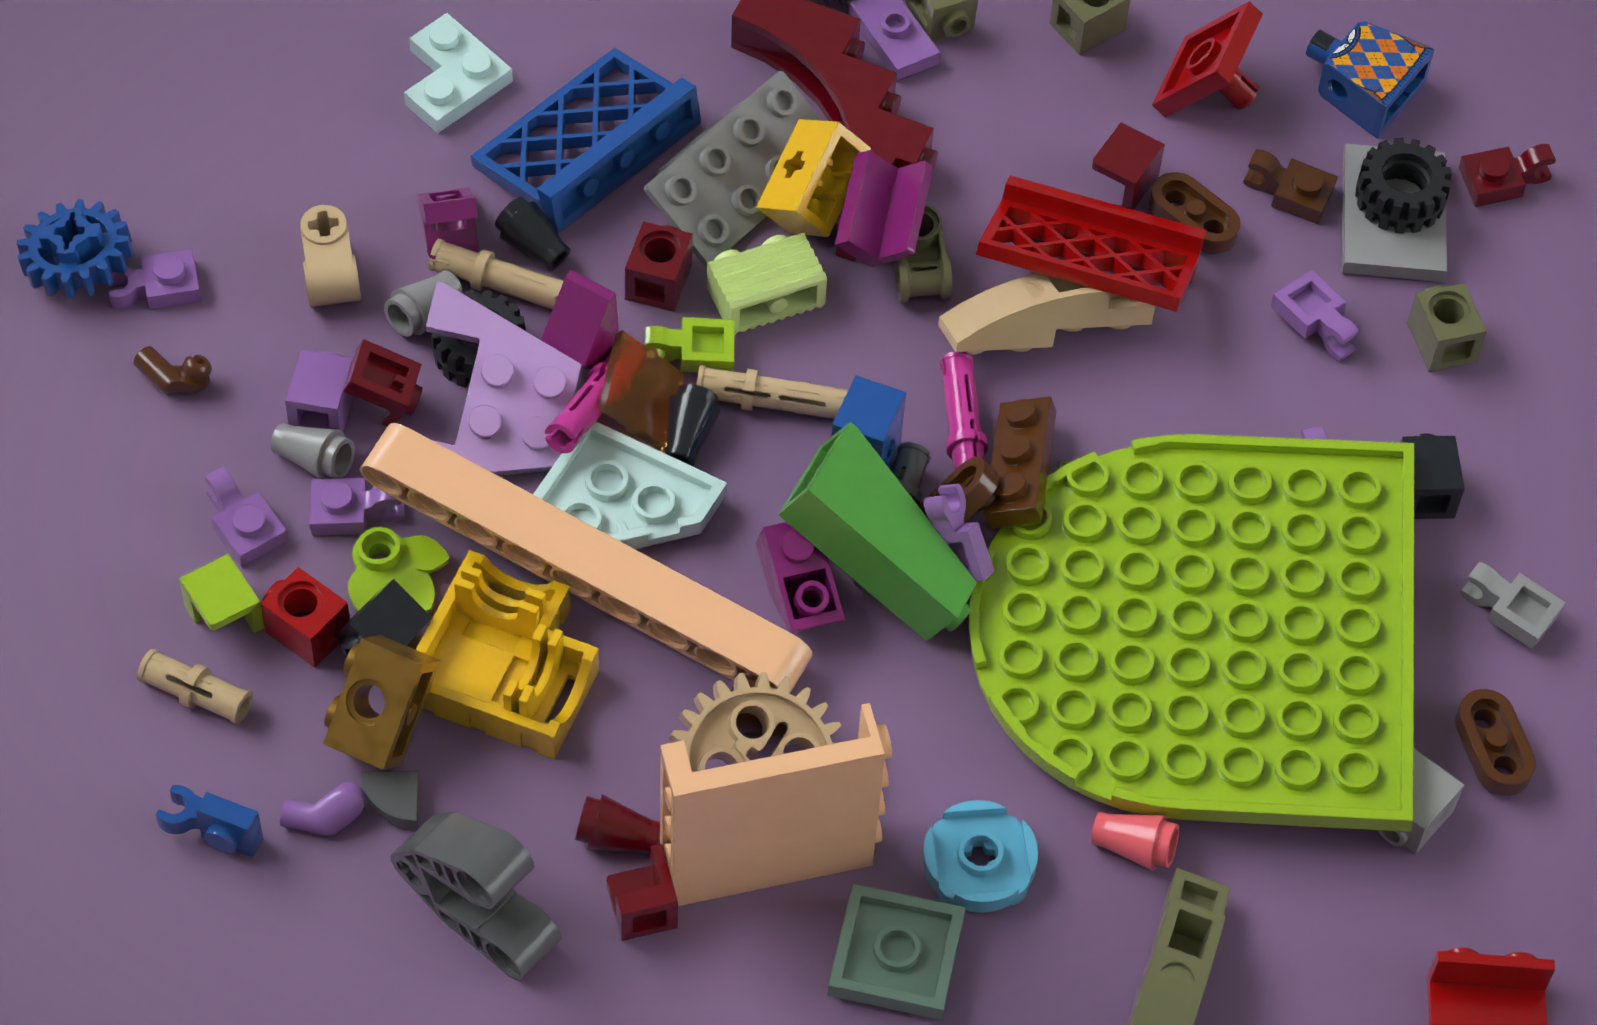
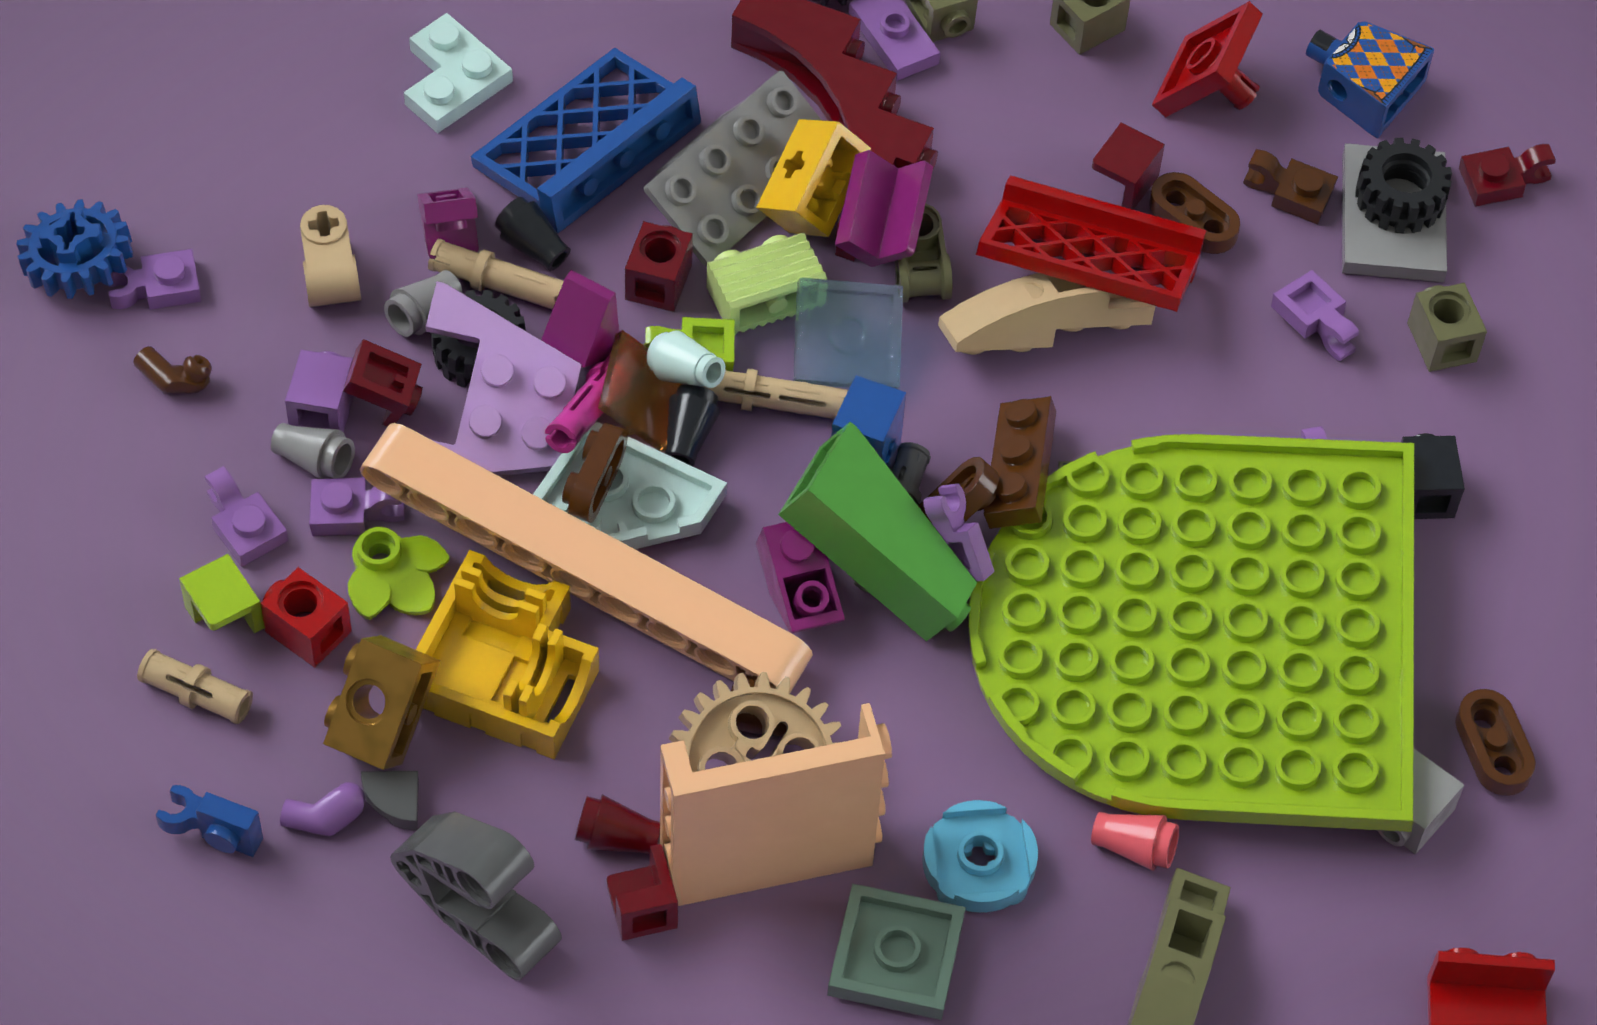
(387, 614): black brick -> none
(602, 459): none -> reddish brown plate
(682, 360): none -> light aqua cone
(847, 332): none -> clear light blue tile
(962, 409): dark pink pin -> none
(1518, 607): light grey plate -> none

